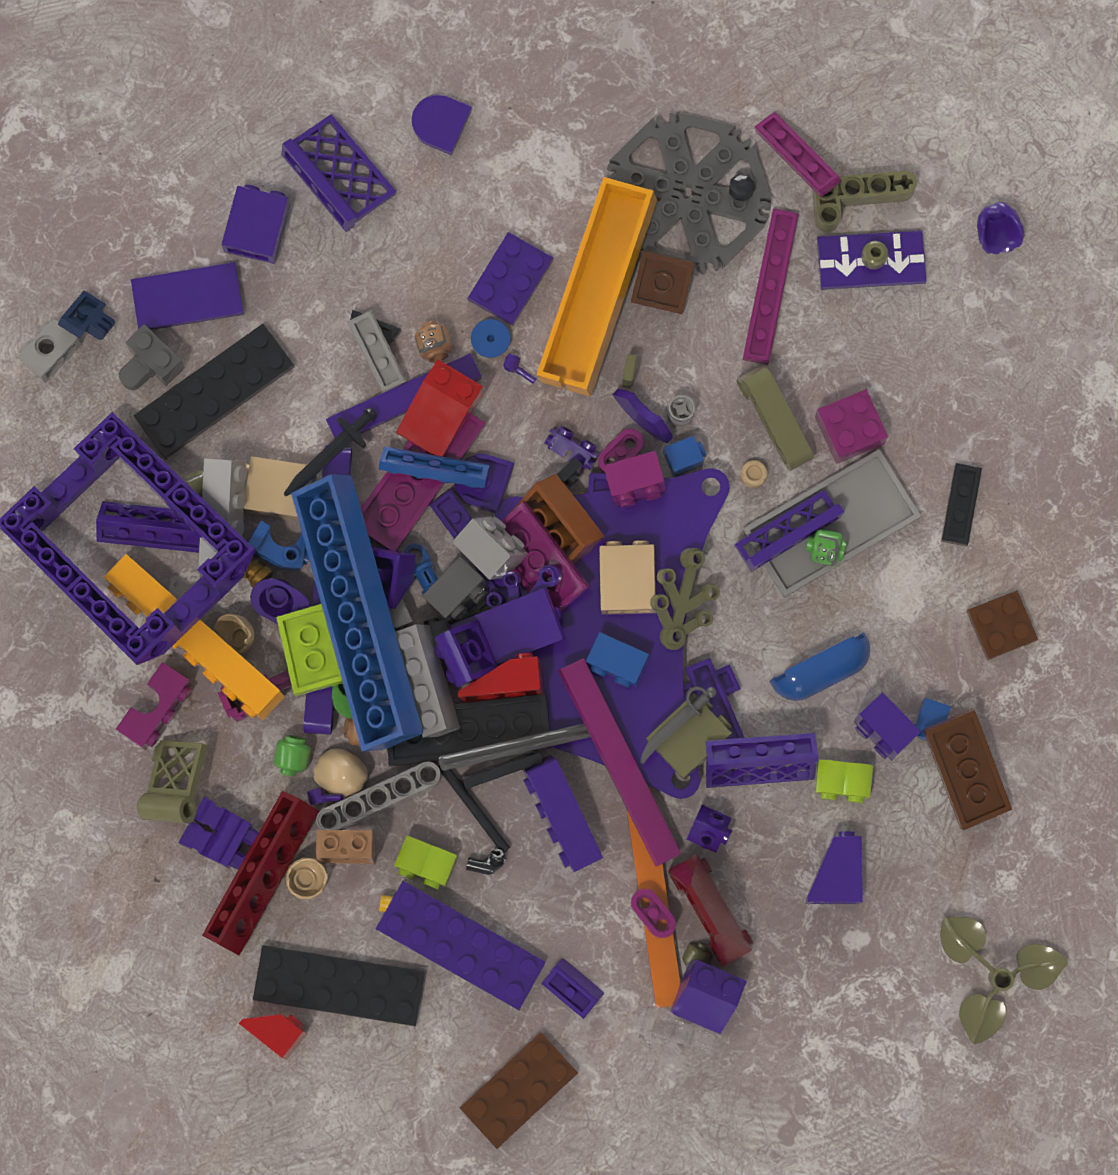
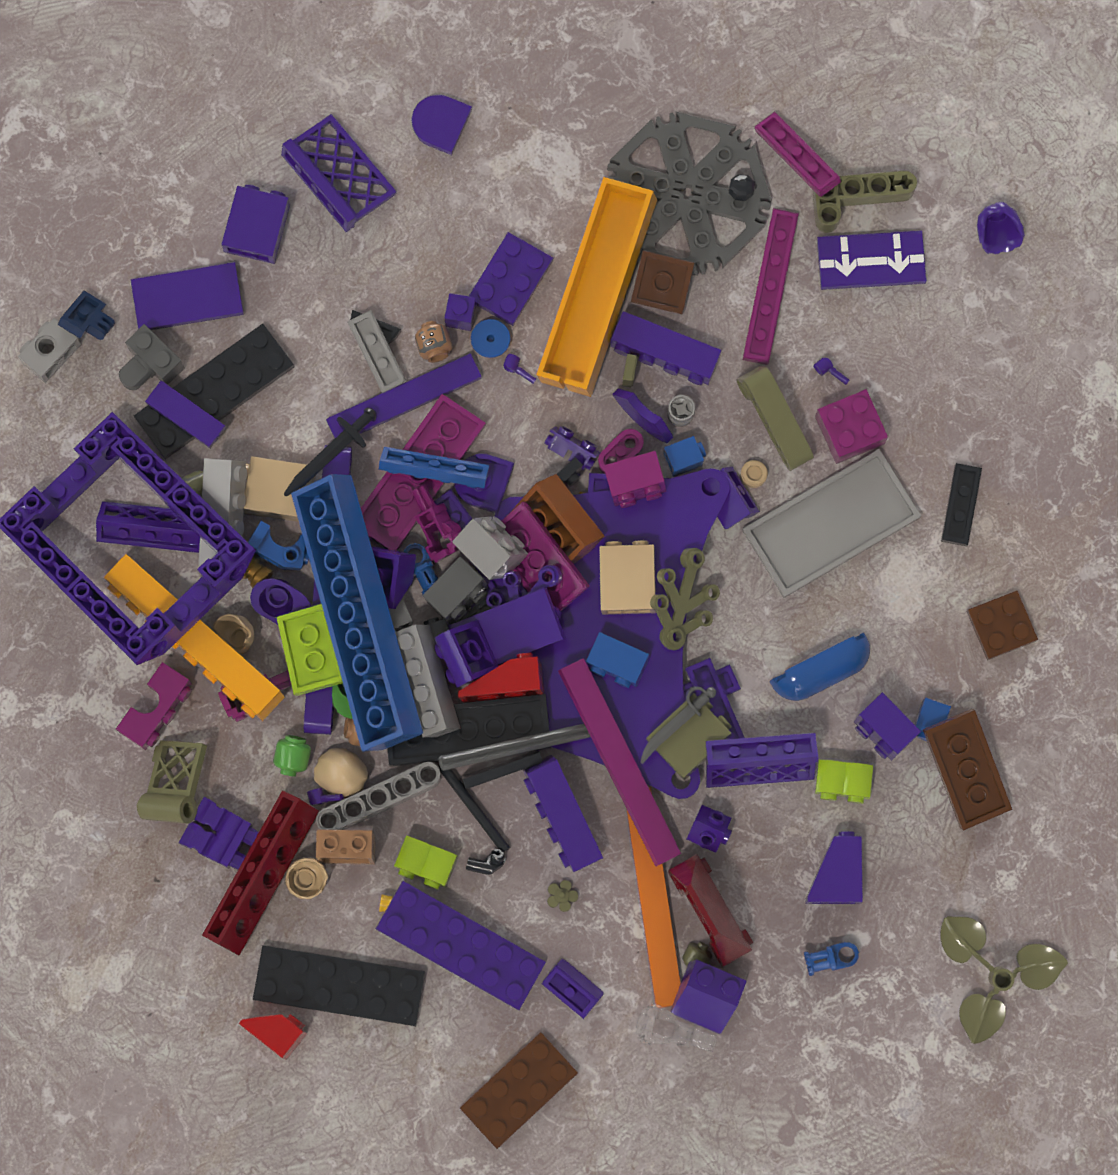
(185, 414): none -> dark purple tile
(432, 520): none -> magenta piece
(440, 409): red slope -> none
(460, 312): none -> dark purple brick
(561, 895): none -> olive plant
(654, 913): magenta plate -> none
(665, 348): none -> dark purple brick
(738, 502): none -> dark purple panel
(795, 536): dark purple fence -> none
(825, 365): none -> dark purple hand
(826, 547): bright green head -> none
(832, 958): none -> blue connector
(874, 255): olive piece -> none

